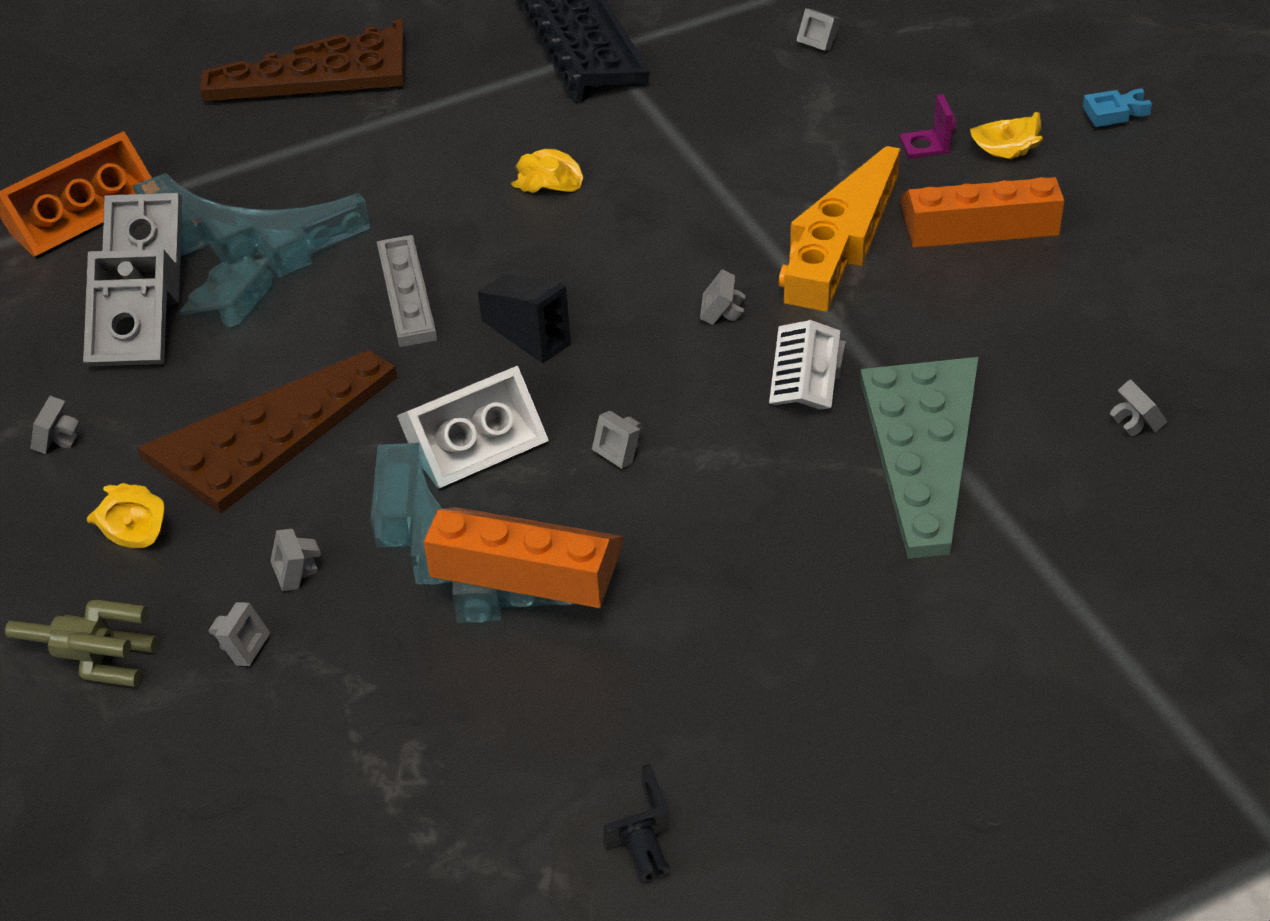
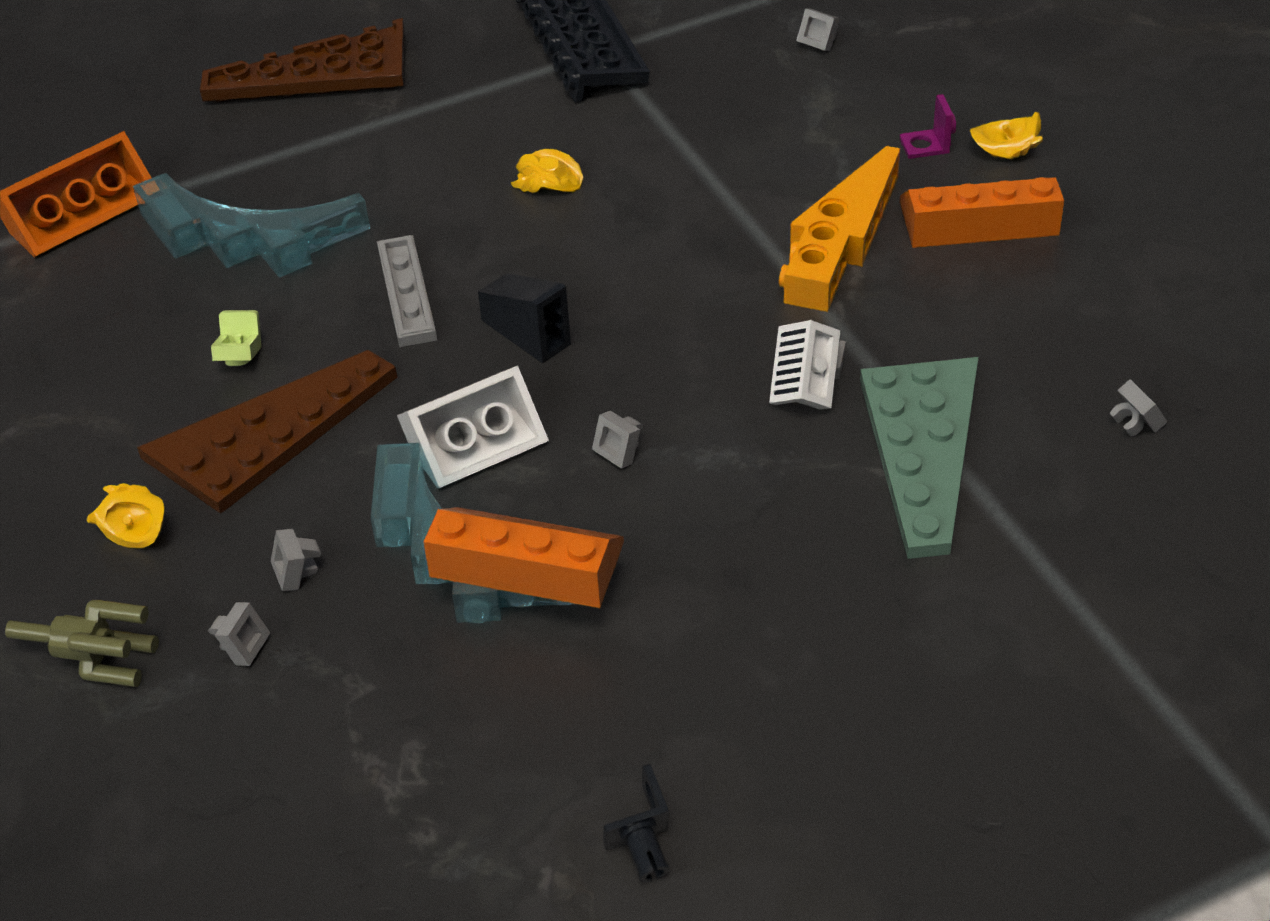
(53, 426): light grey tile -> none
(133, 280): light grey bracket -> none
(232, 290): clear light blue hinge -> none
(239, 337): none -> yellowish green bracket
(721, 299): light grey tile -> none
(1112, 108): dark azure plate -> none

